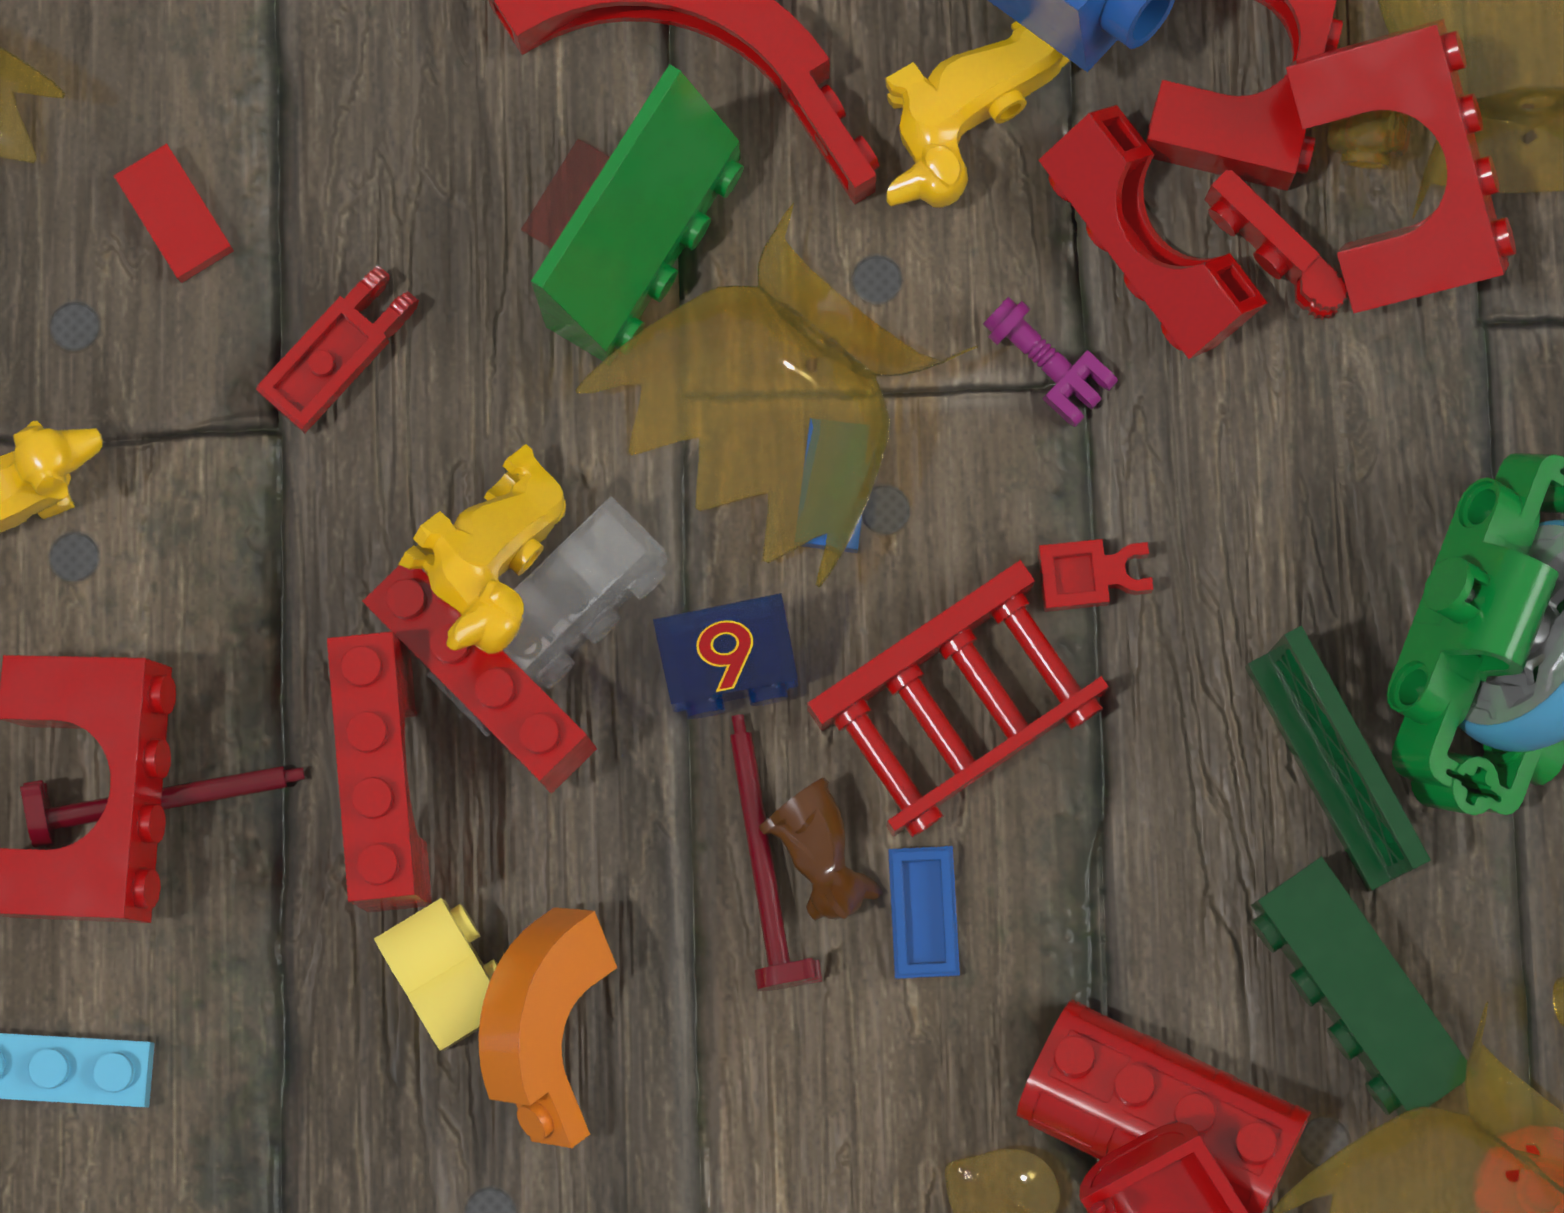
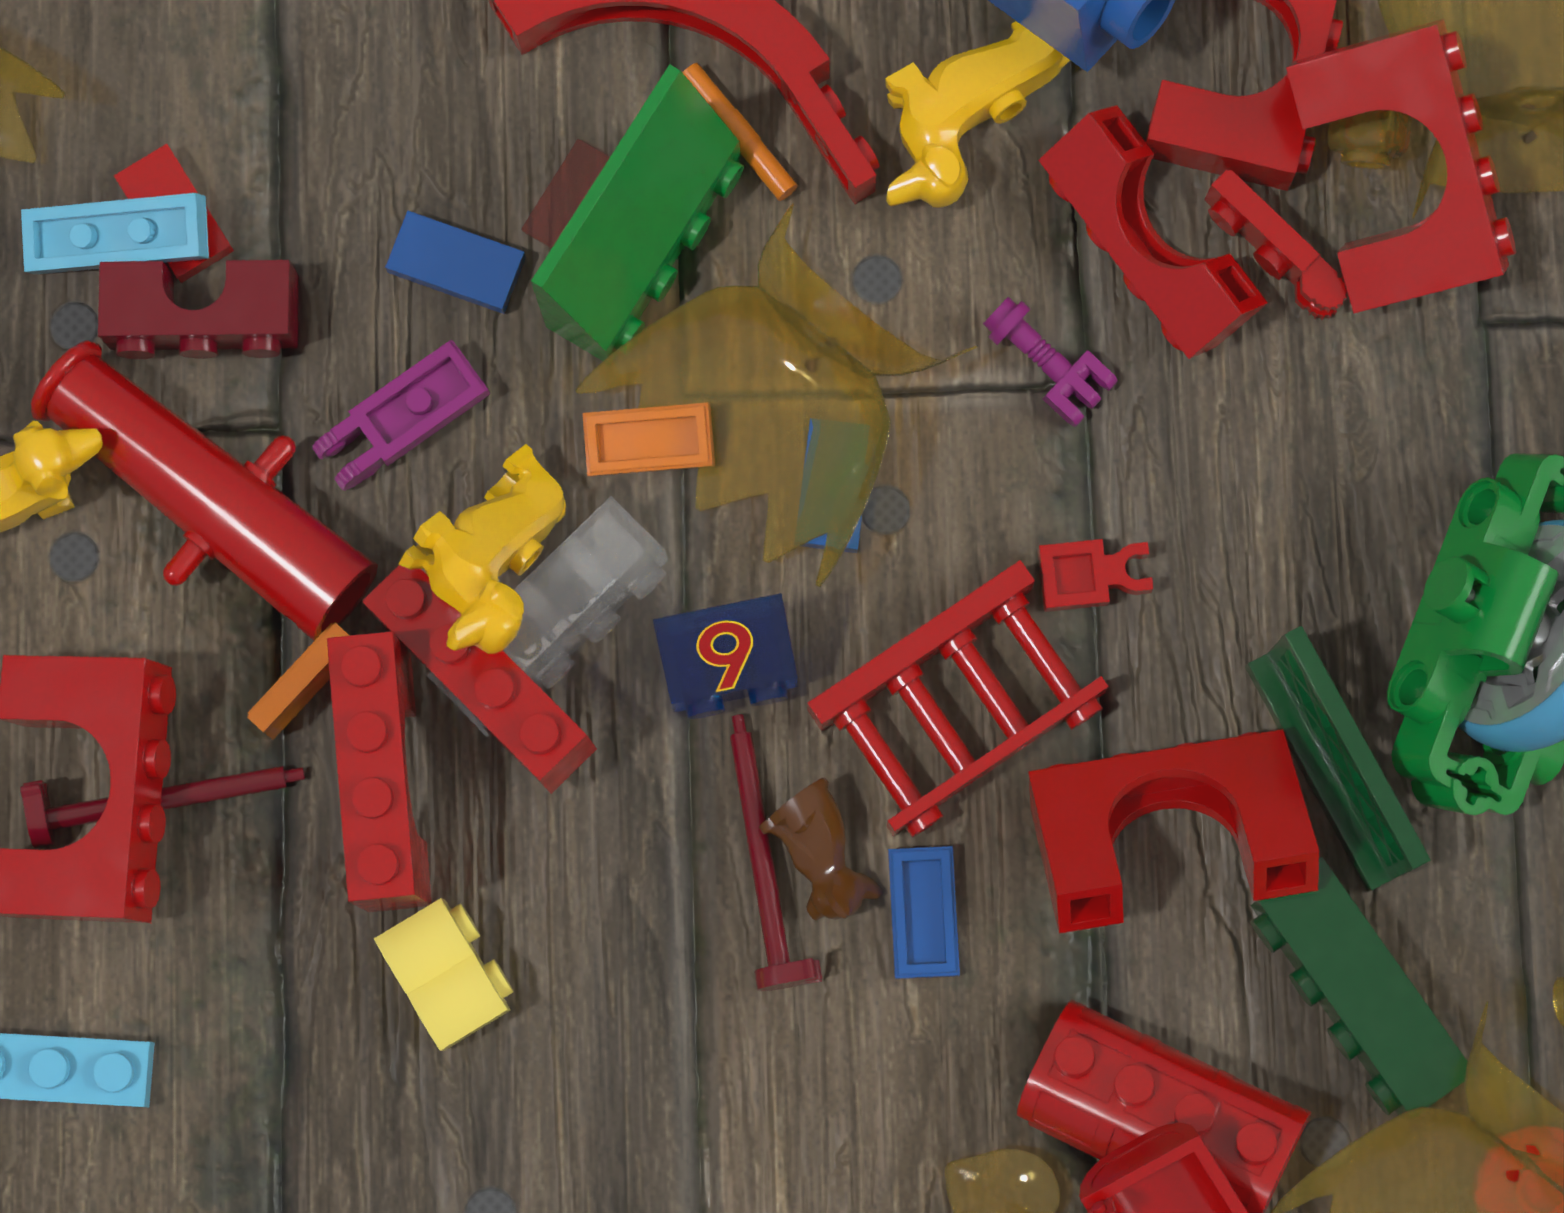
(118, 230): none -> medium azure plate
(213, 497): none -> red piece
(251, 314): none -> dark red arch
(295, 686): none -> orange tile
(334, 352): red hinge -> none
(405, 413): none -> magenta hinge
(455, 262): none -> blue tile
(527, 1016): orange arch -> none
(648, 439): none -> orange tile
(751, 145): none -> orange piece
(1236, 780): none -> red arch

